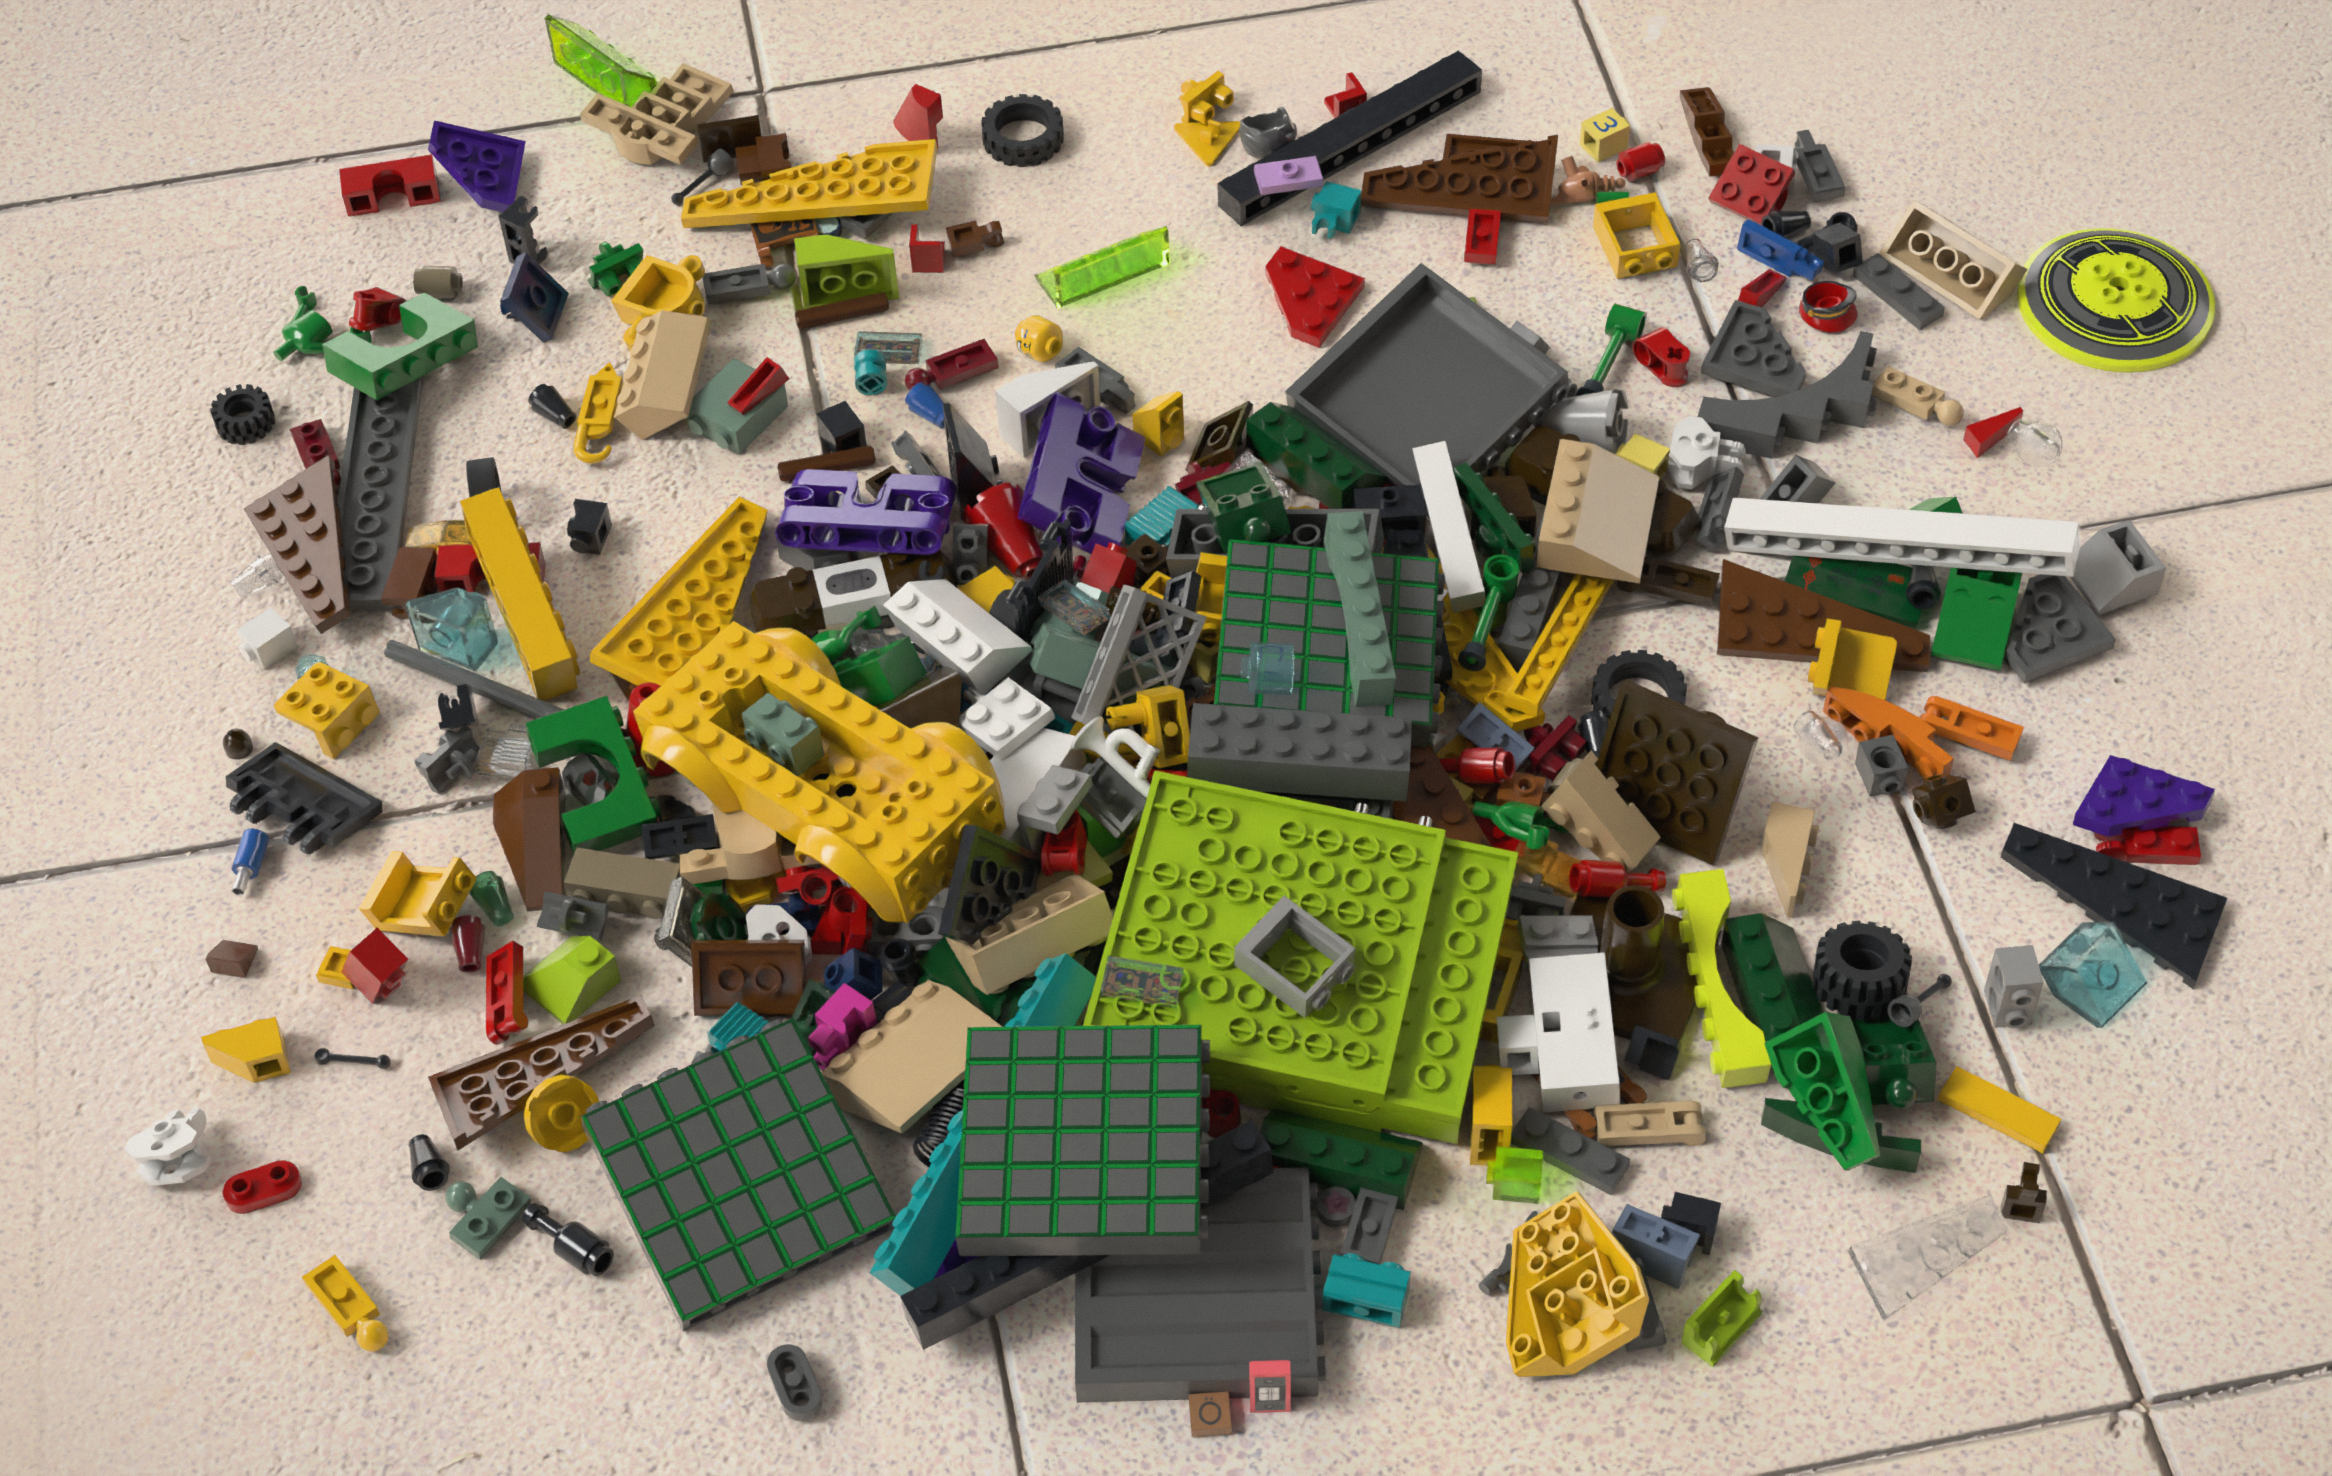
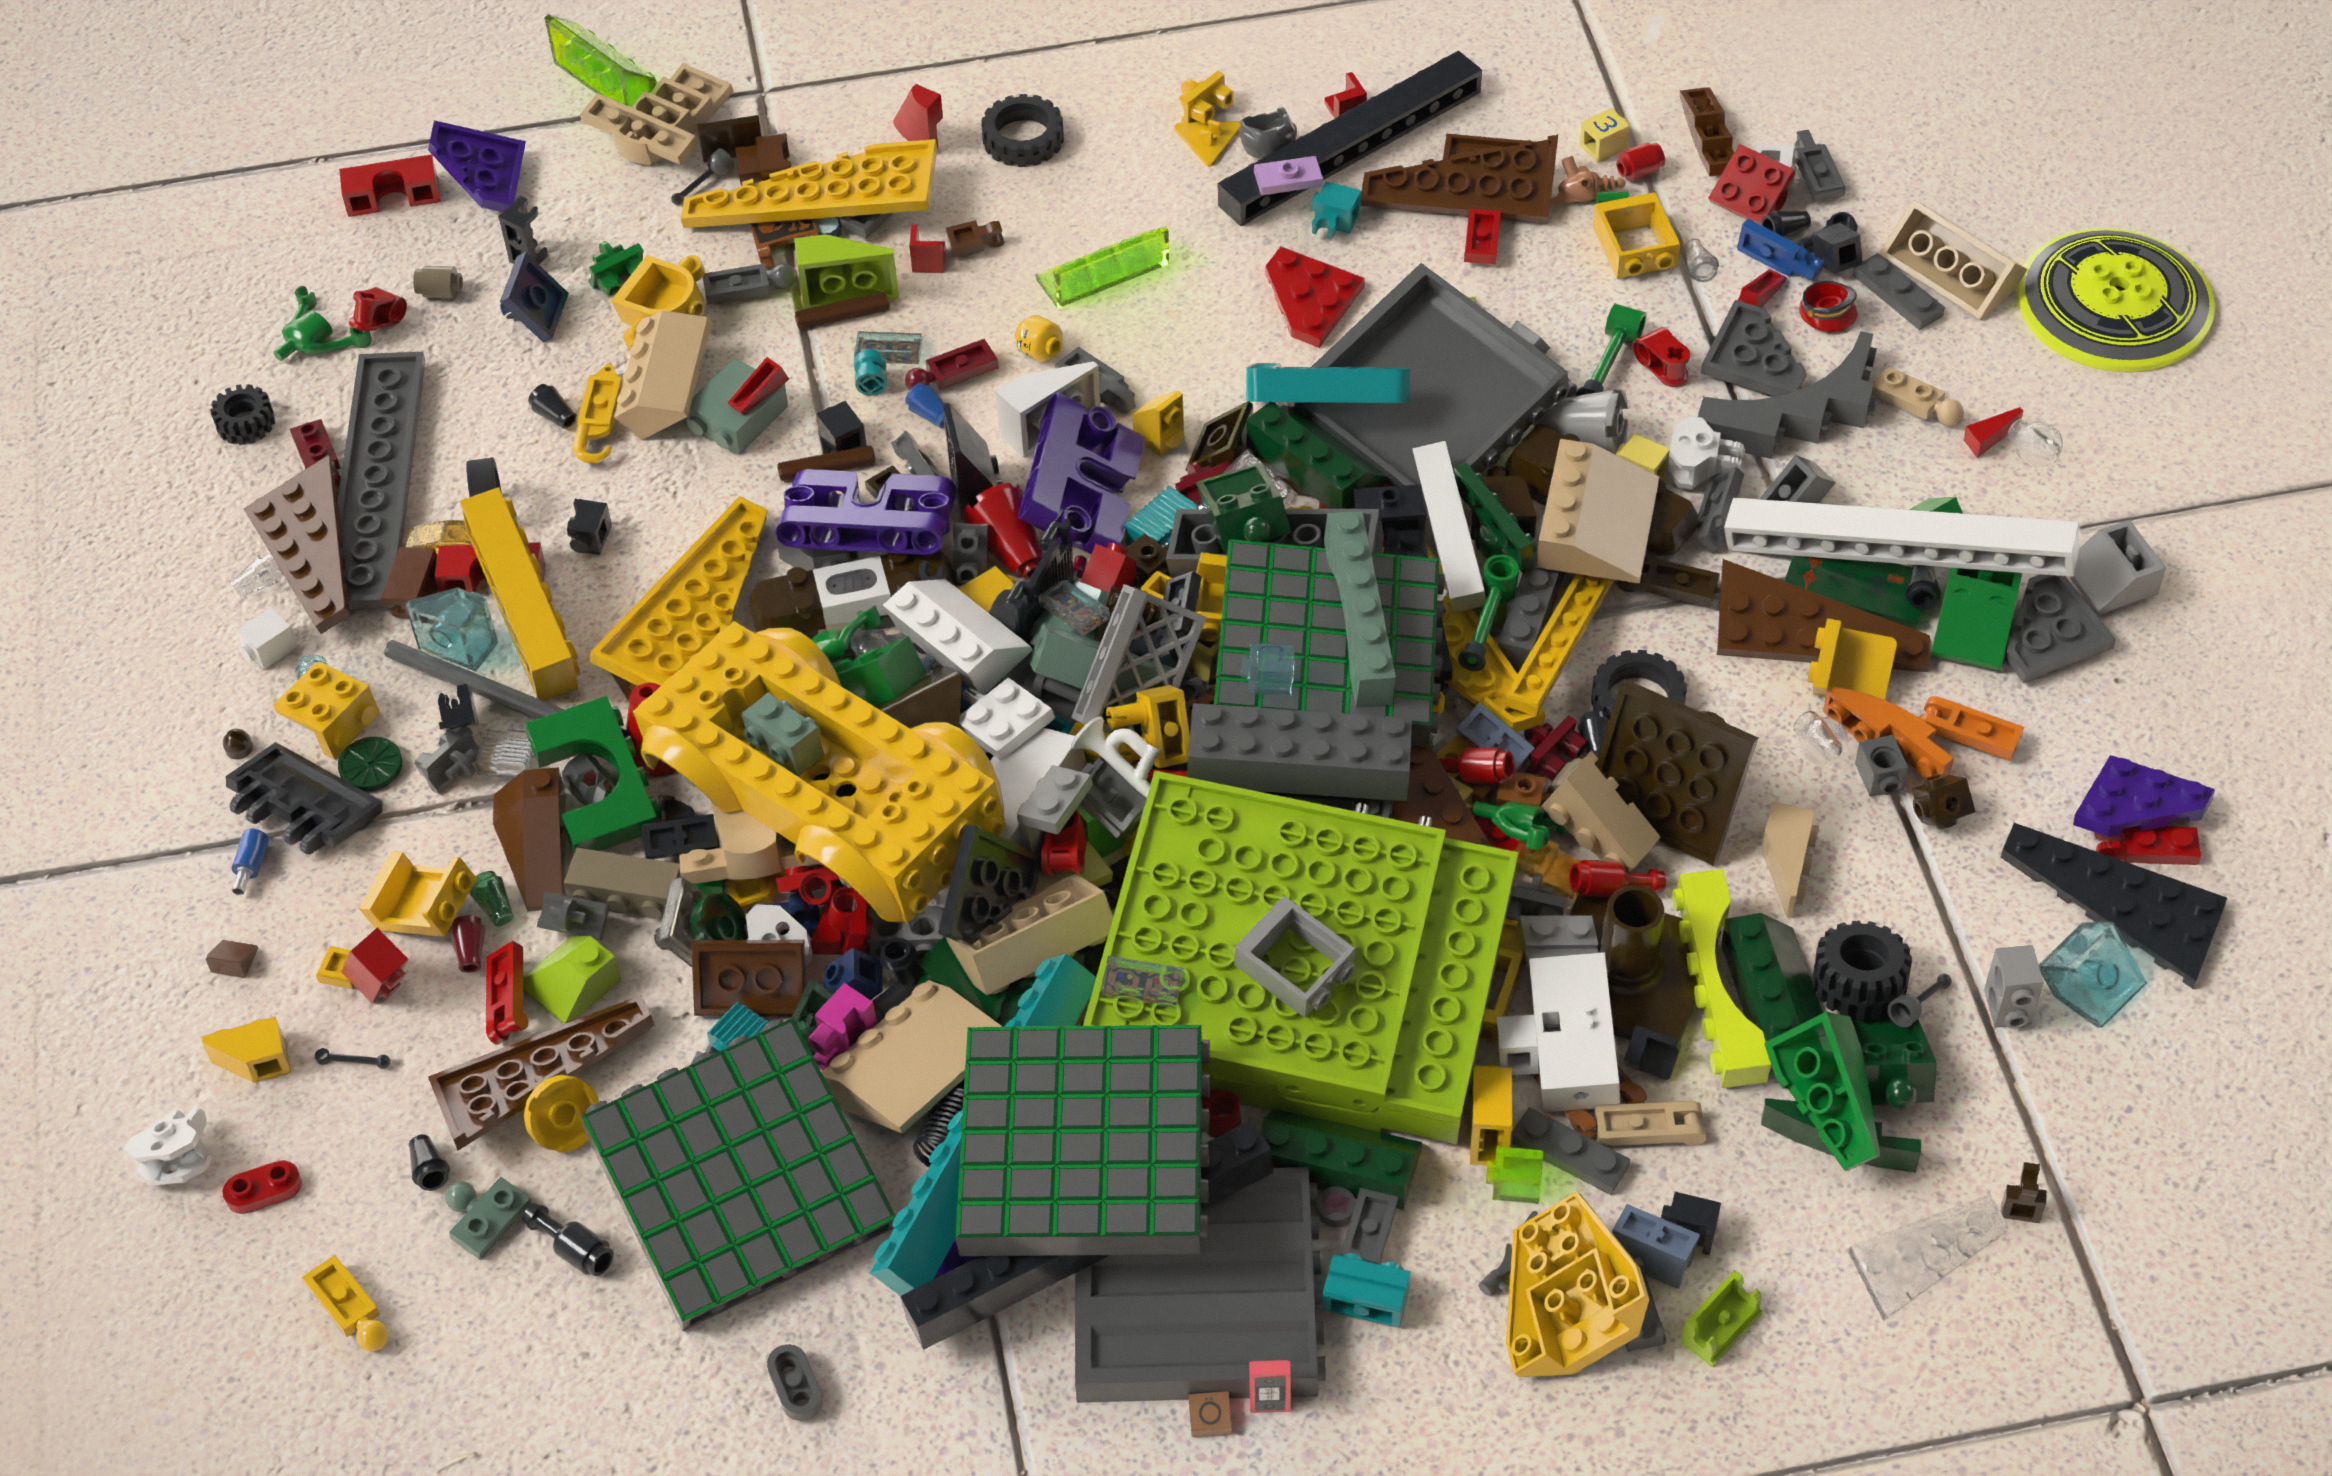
(370, 763): none -> dark green wheel
(378, 371): green arch -> none
(1327, 384): none -> teal beam
(1999, 1109): yellow tile -> none

